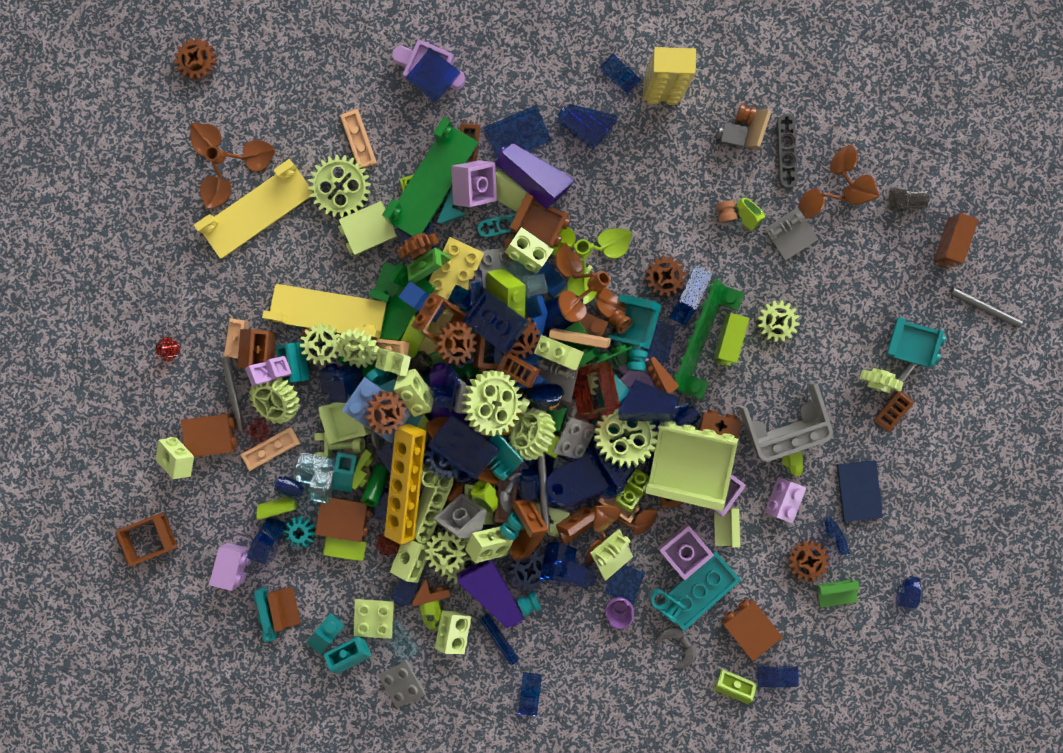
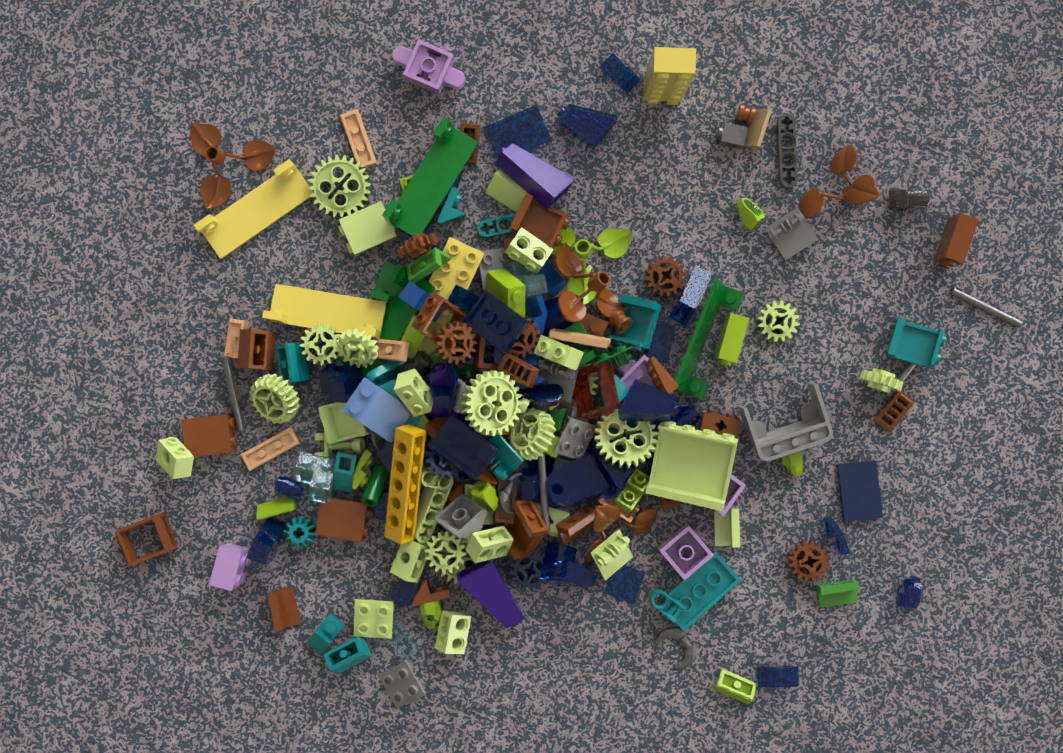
(167, 348): clear red gear -> none
(199, 51): dark orange gear -> none
(263, 428): clear red gear -> none
(264, 616): teal hinge -> none
(268, 371): lavender slope -> none
(344, 548): lime slope -> none
(377, 417): dark orange gear -> none
(386, 545): clear red gear -> none
(392, 362): yellowish green slope -> none
(433, 75): clear blue tile -> none
(474, 183): lavender brick -> none
(475, 287): clear blue slope -> none
(499, 639): clear blue axle -> none
(512, 527): teal wheel -> none
(530, 694): clear blue slope -> none
(531, 603): teal wheel -> none
(619, 619): medium lavender hair -> none
(637, 355): teal wheel -> none
(726, 211): nougat wheel -> none
(751, 628): dark orange panel -> none
(785, 500): lavender bracket -> none

